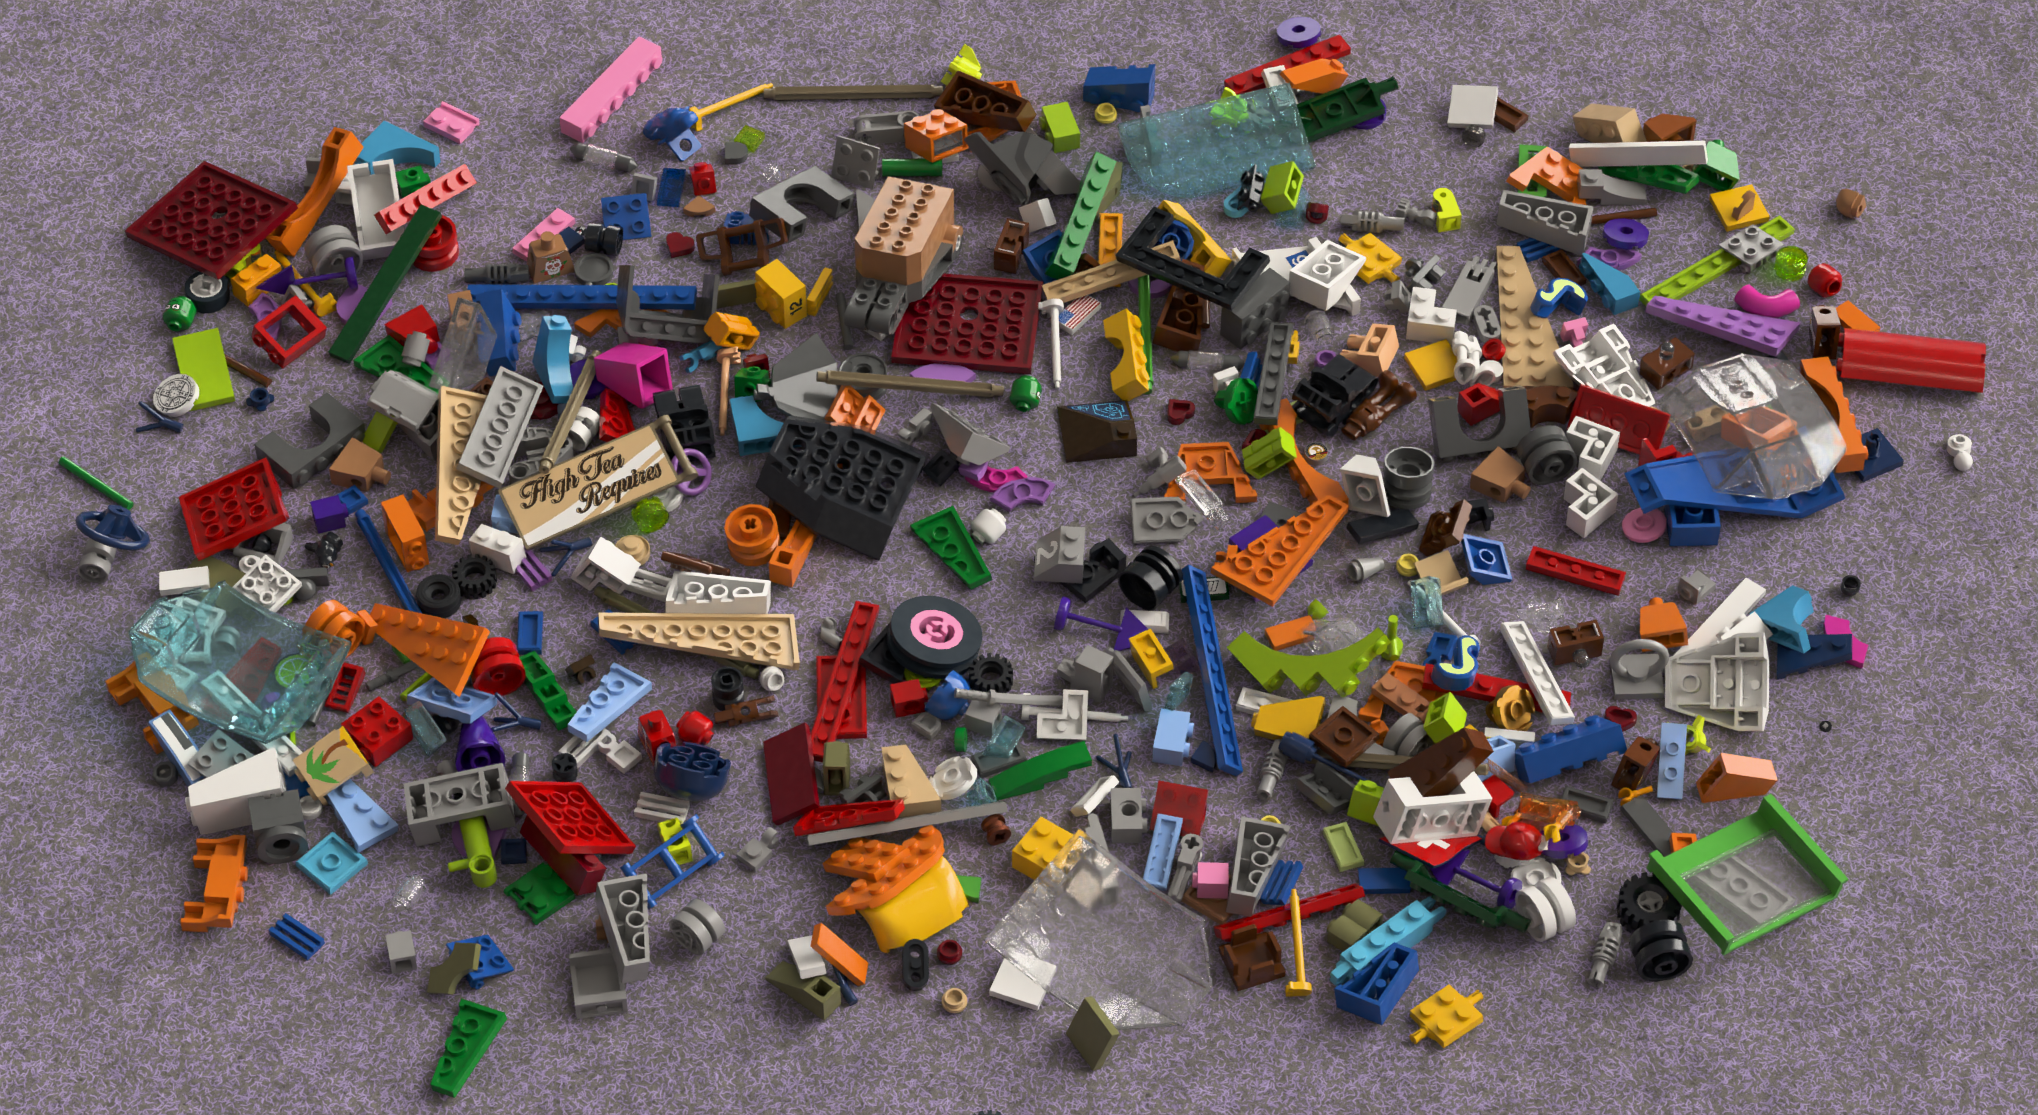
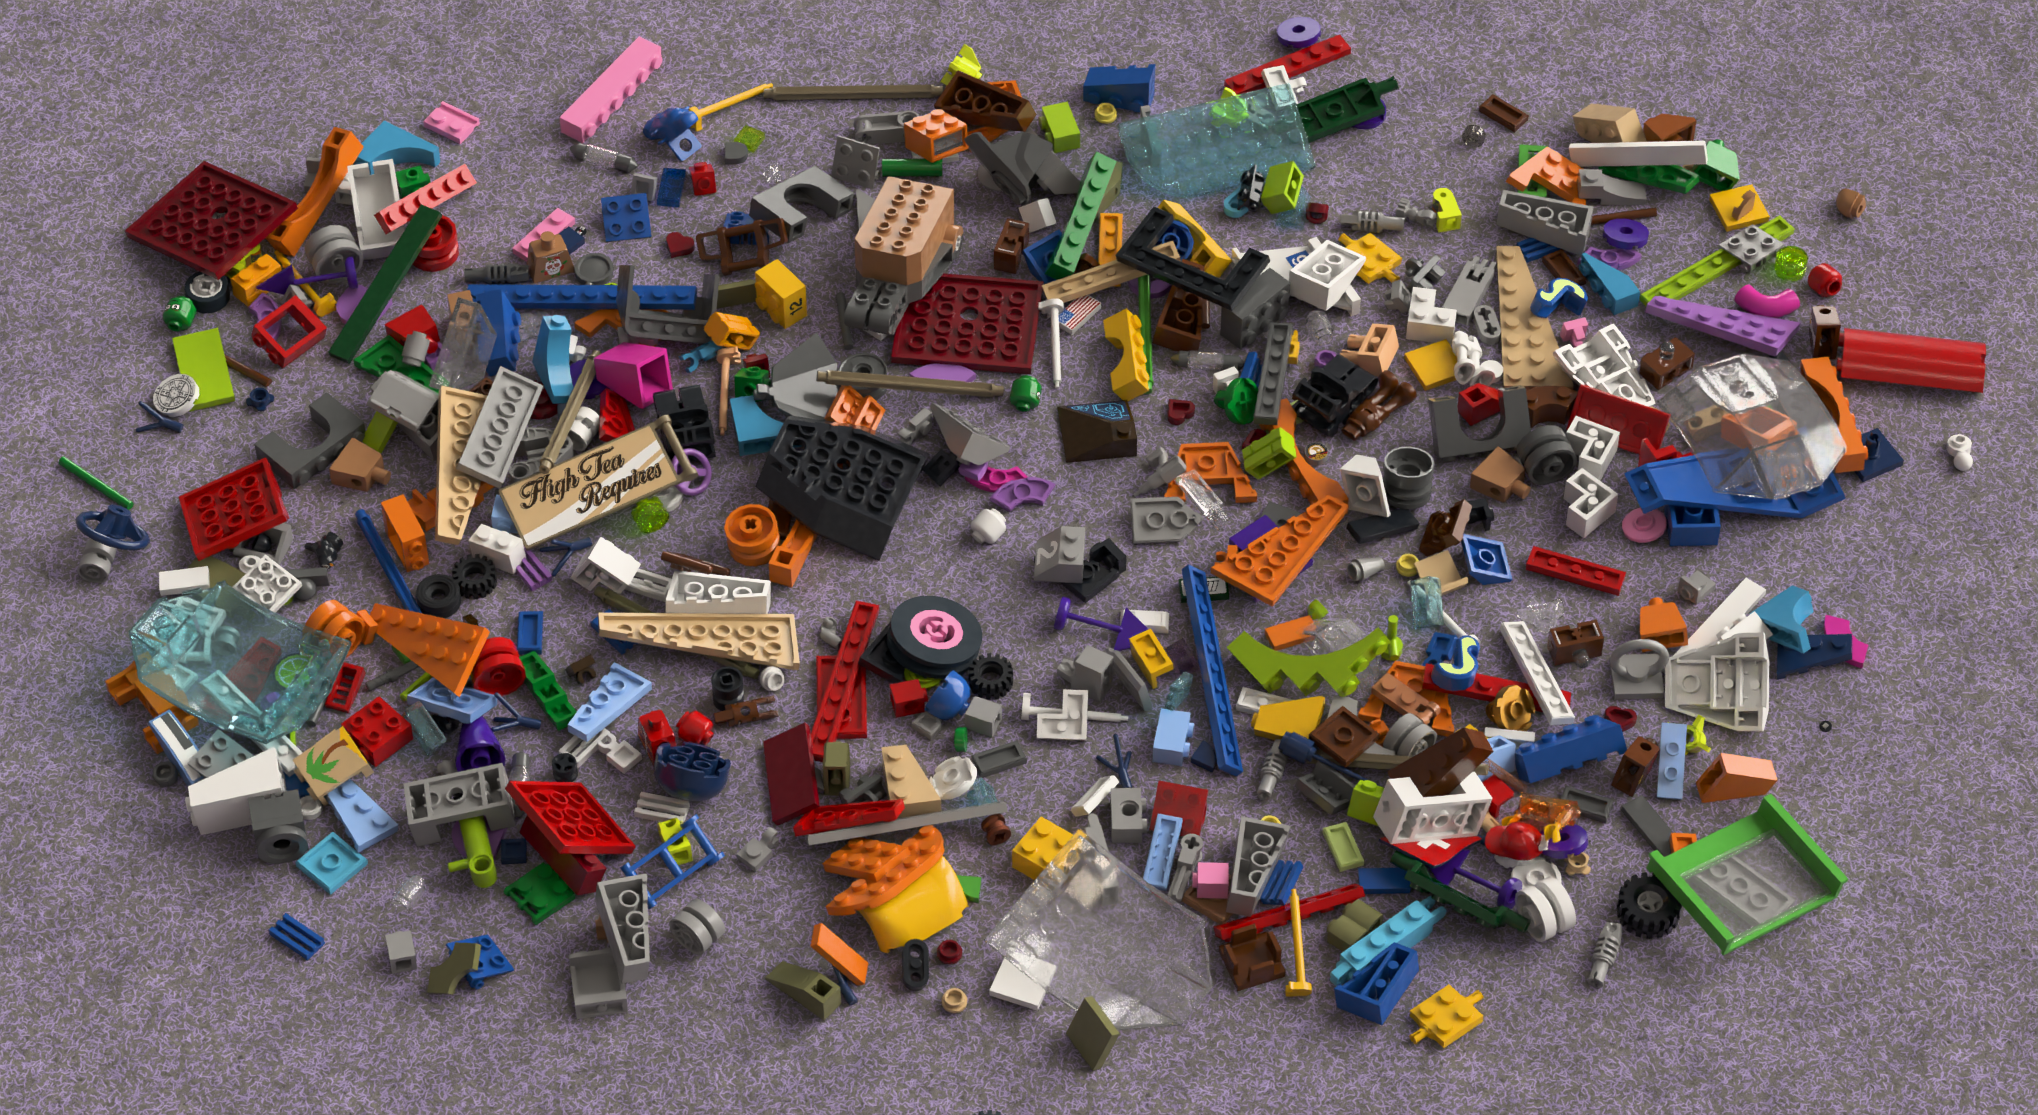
(223, 885): orange bracket -> none
(329, 514): dark purple brick -> none
(353, 498): blue tile -> none
(470, 1038): green wing -> none
(602, 238): black wheel -> none
(636, 547): tan plate -> none
(699, 207): medium nougat tile -> none
(807, 960): white tile -> none
(819, 291): yellow tile -> none
(952, 544): green wing -> none
(992, 697): light grey sword -> none
(1004, 738): clear light blue slope -> none
(1041, 769): green slope -> none
(1150, 578): black wheel -> none
(1316, 76): orange slope -> none
(1444, 717): lime brick -> none
(1472, 106): white tile -> none
(1493, 350): red tile -> none
(1626, 792): light orange hand -> none
(1661, 950): black wheel -> none
(1850, 581): black hinge -> none
(1853, 318): orange tile -> none

